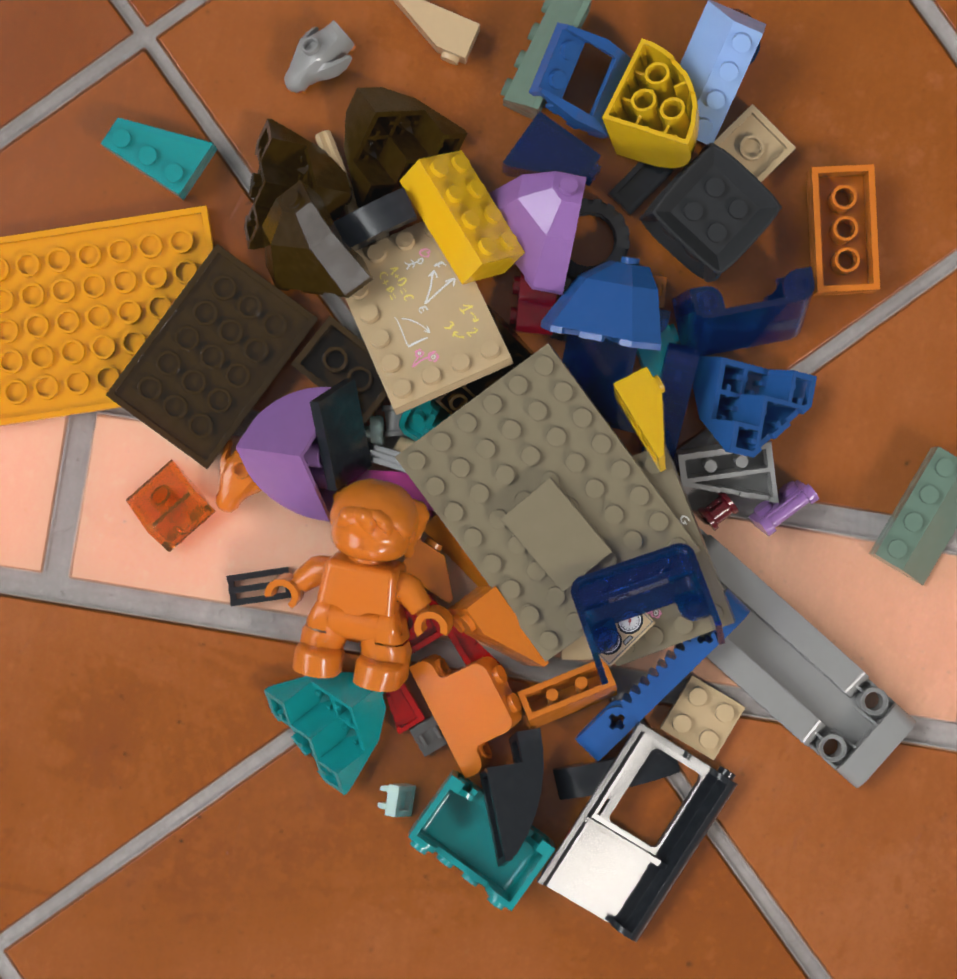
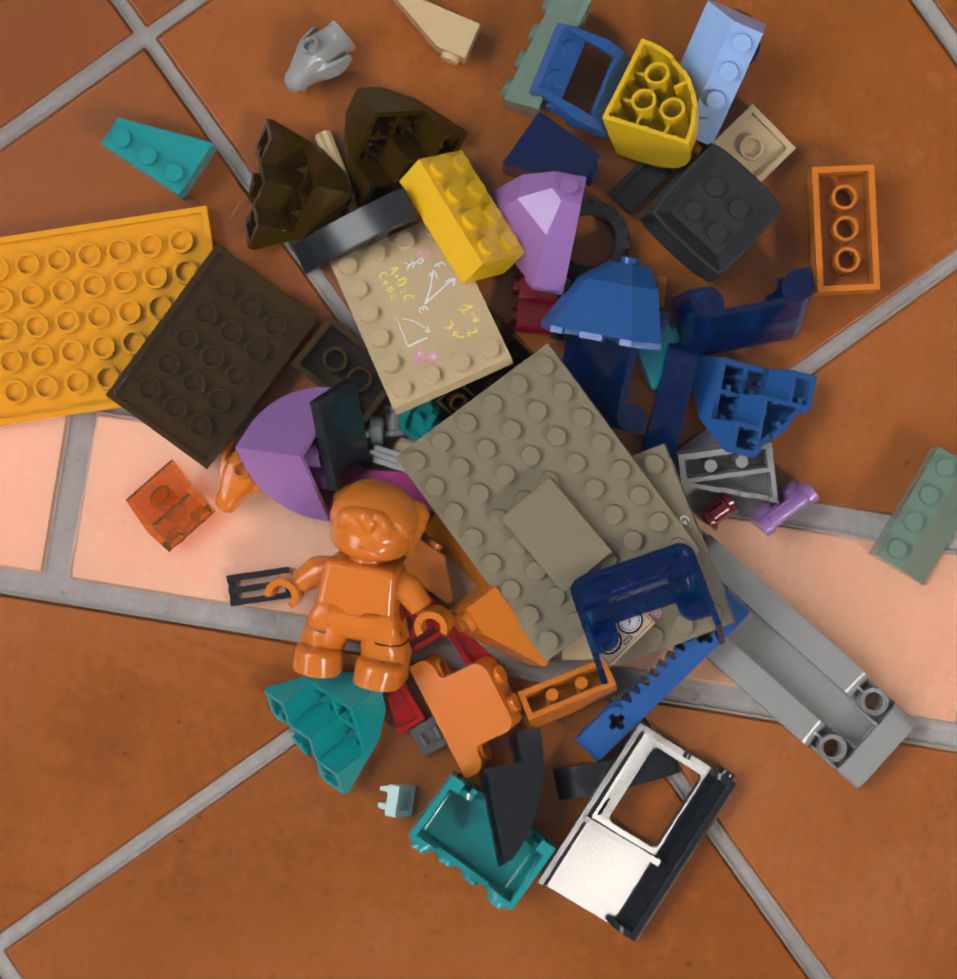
(306, 248): dark brown brick -> none
(643, 405): yellow slope -> none
(702, 717): tan plate -> none

